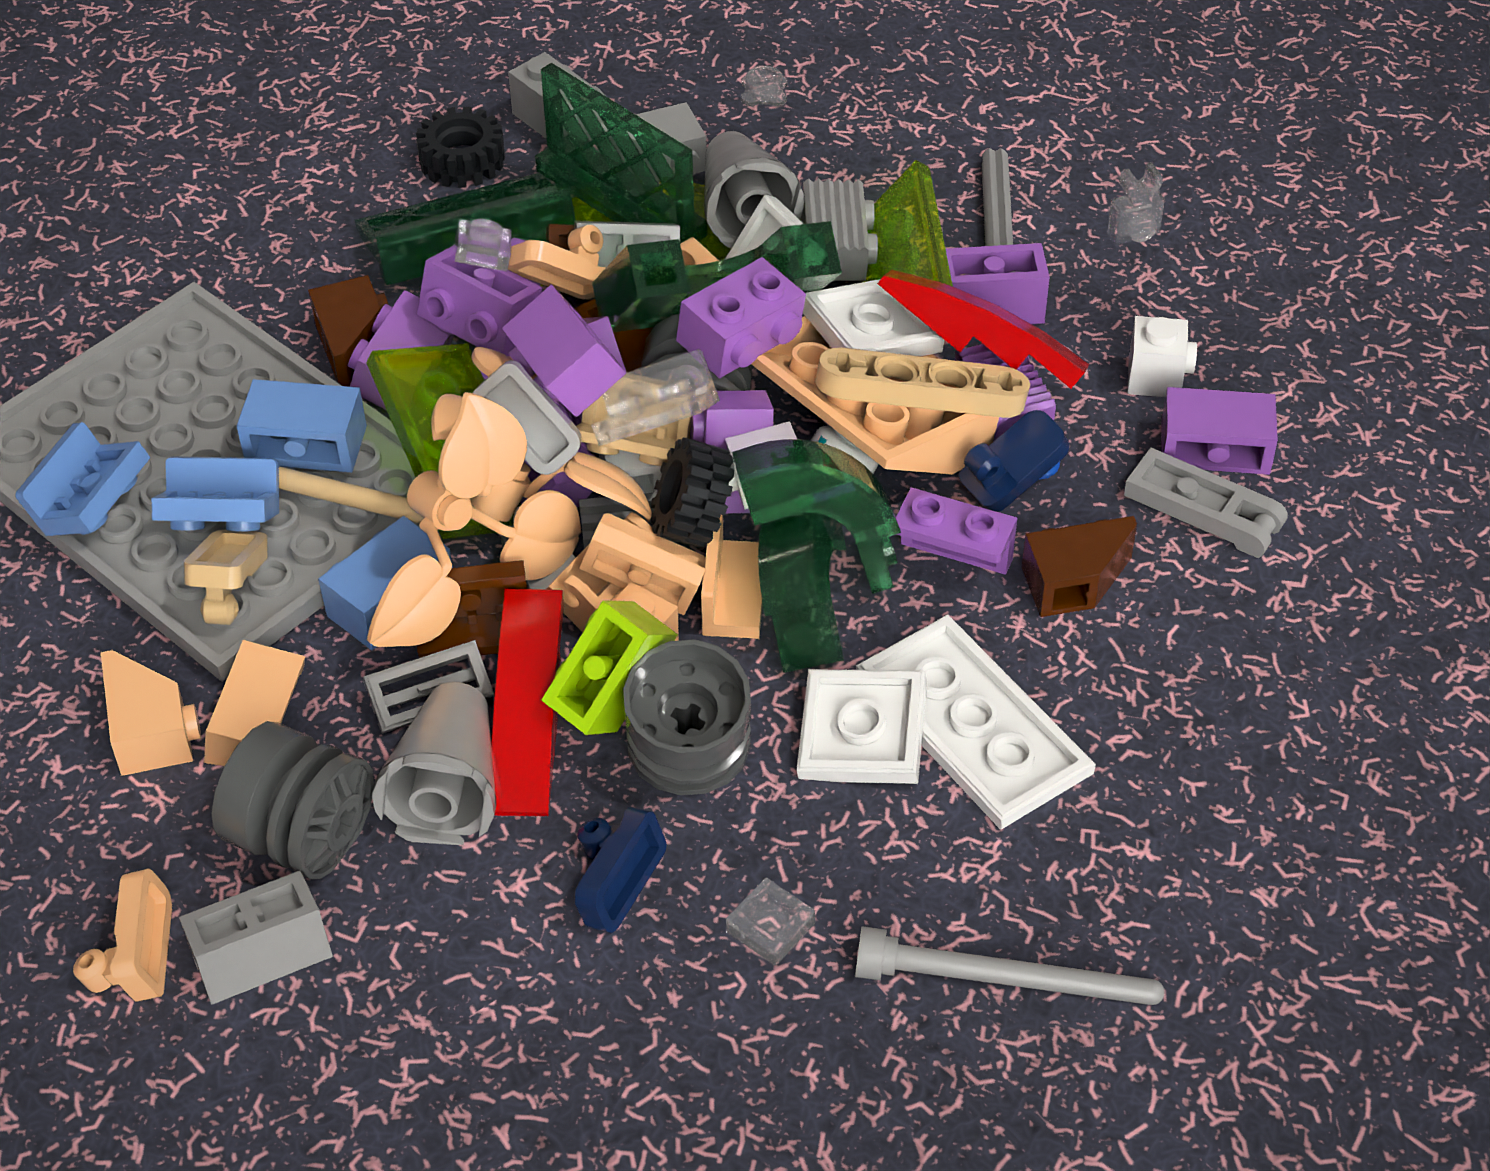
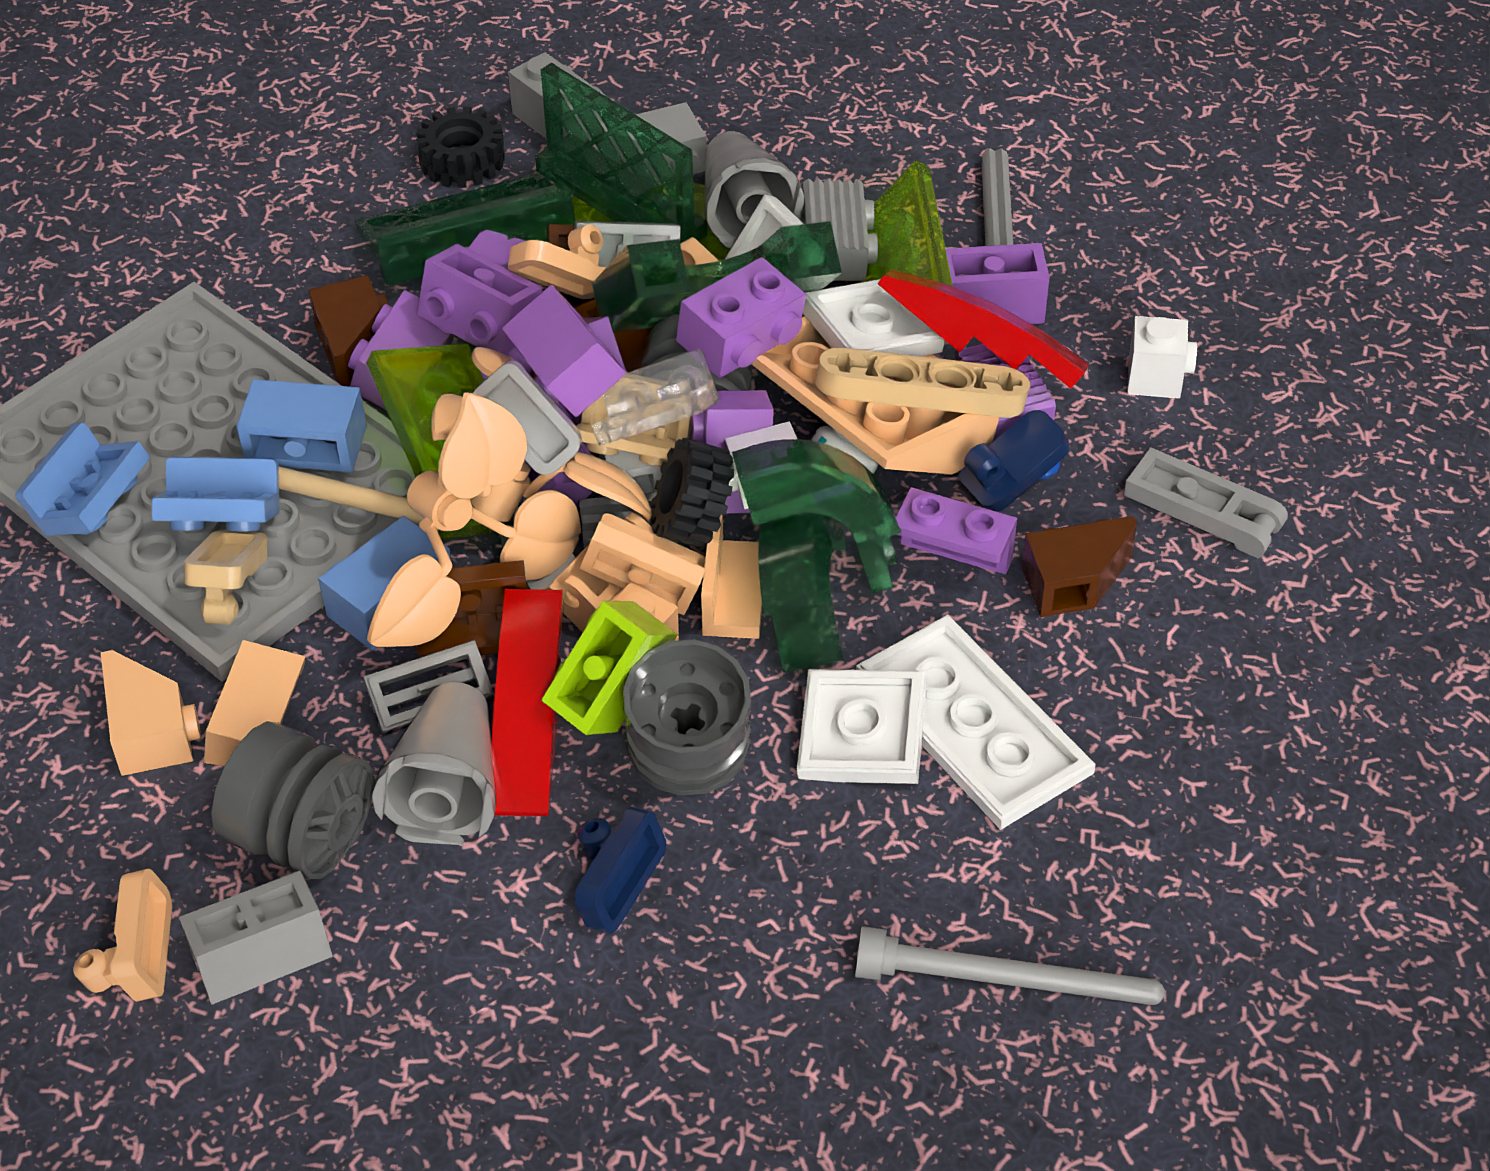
(483, 244): clear plate -> none
(764, 86): clear plate -> none
(770, 921): clear plate -> none
(1140, 210): clear plate -> none
(1220, 429): medium lavender brick -> none

